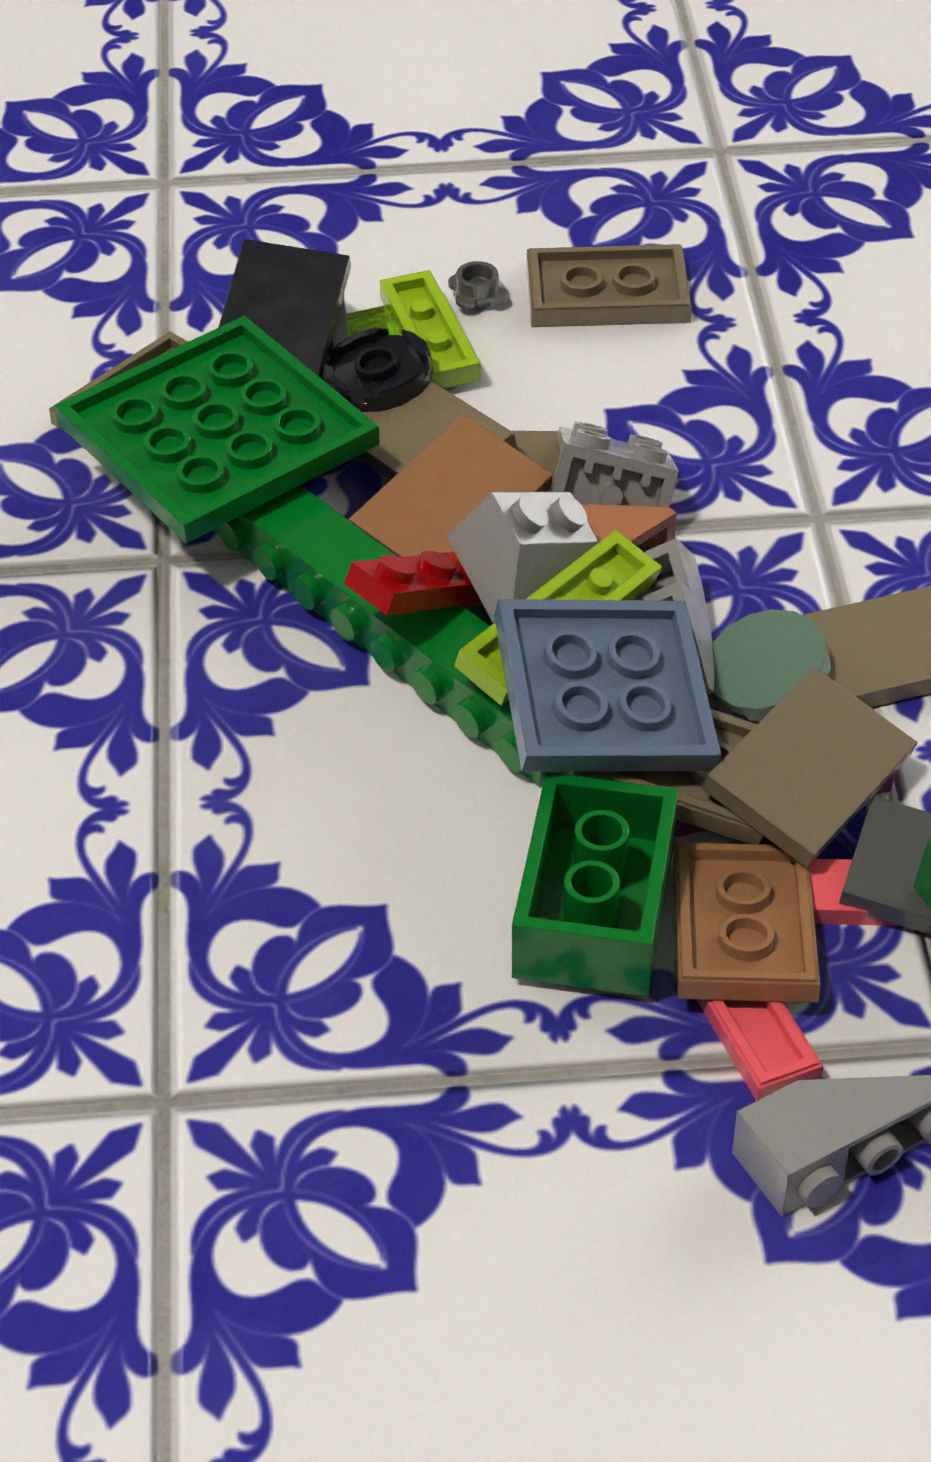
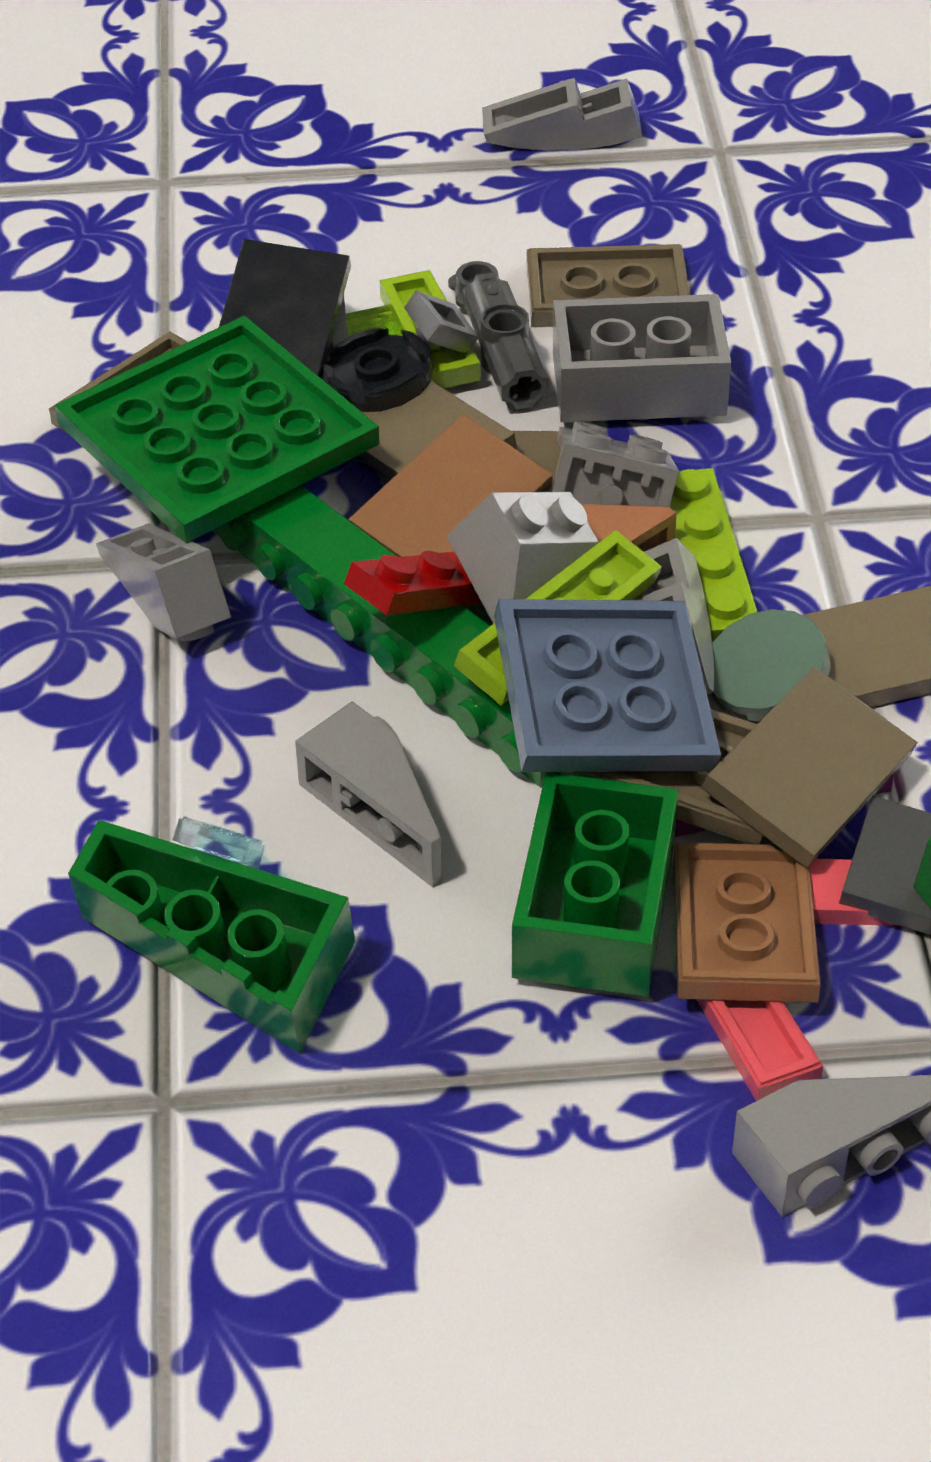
(168, 580): none -> light grey slope
(218, 925): none -> green wedge
(219, 841): none -> clear light blue tile
(366, 779): none -> light grey slope
(440, 323): none -> flat silver plate
(505, 341): none -> dark grey piece
(564, 118): none -> light grey slope
(640, 358): none -> light grey brick
(707, 534): none -> lime plate

